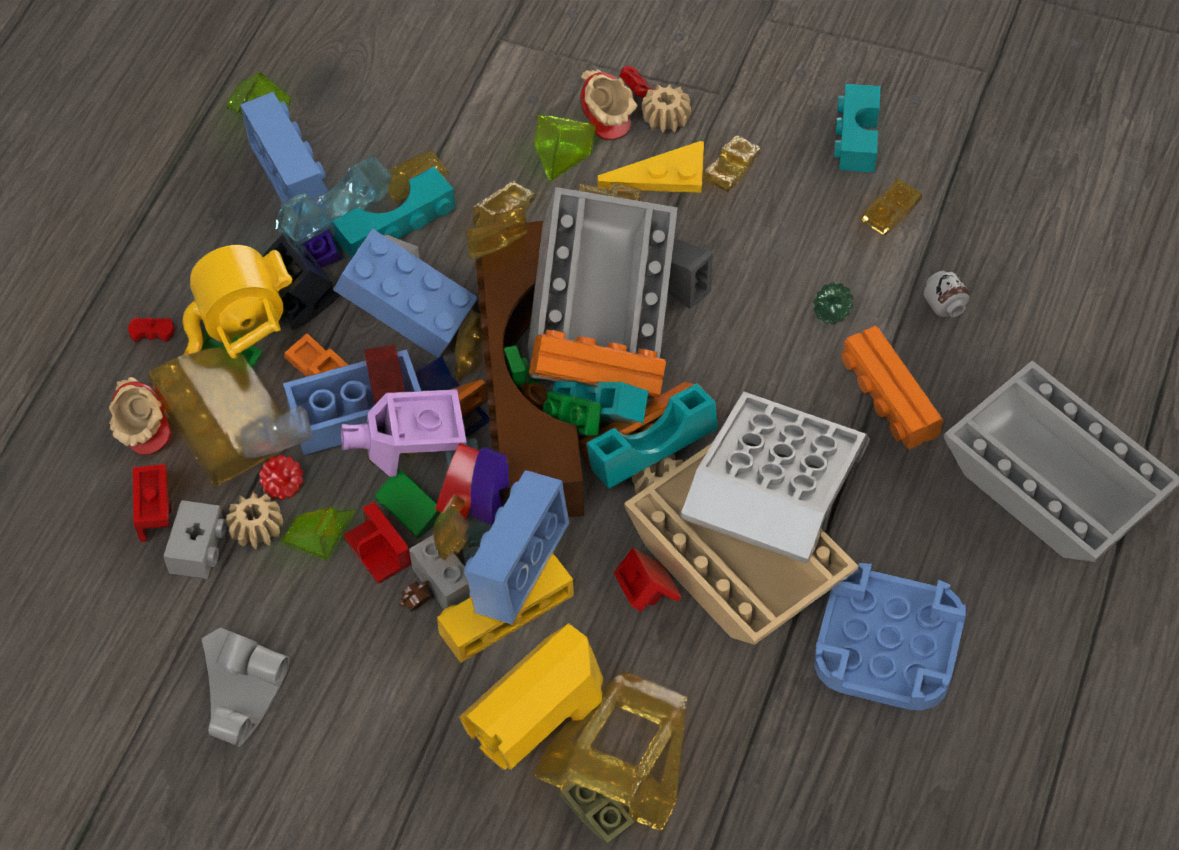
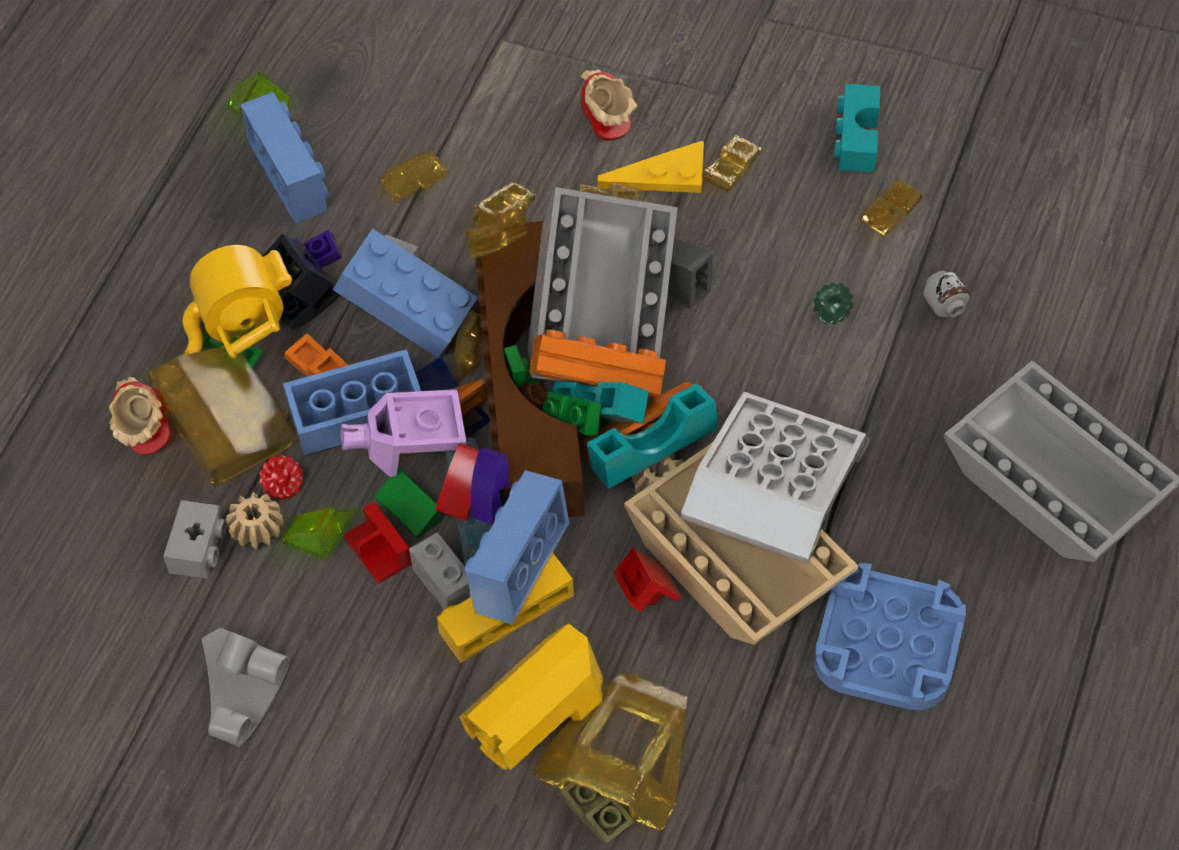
(150, 499): red panel -> none
(151, 329): red piece -> none
(271, 436): clear slope -> none
(360, 187): clear light blue arch -> none
(384, 371): clear red tile -> none
(415, 595): reddish brown plate -> none
(428, 199): teal arch -> none
(450, 528): clear yellow slope -> none
(562, 143): clear neon green slope -> none
(635, 81): red piece -> none
(666, 108): tan gear -> none
(891, 387): orange brick -> none

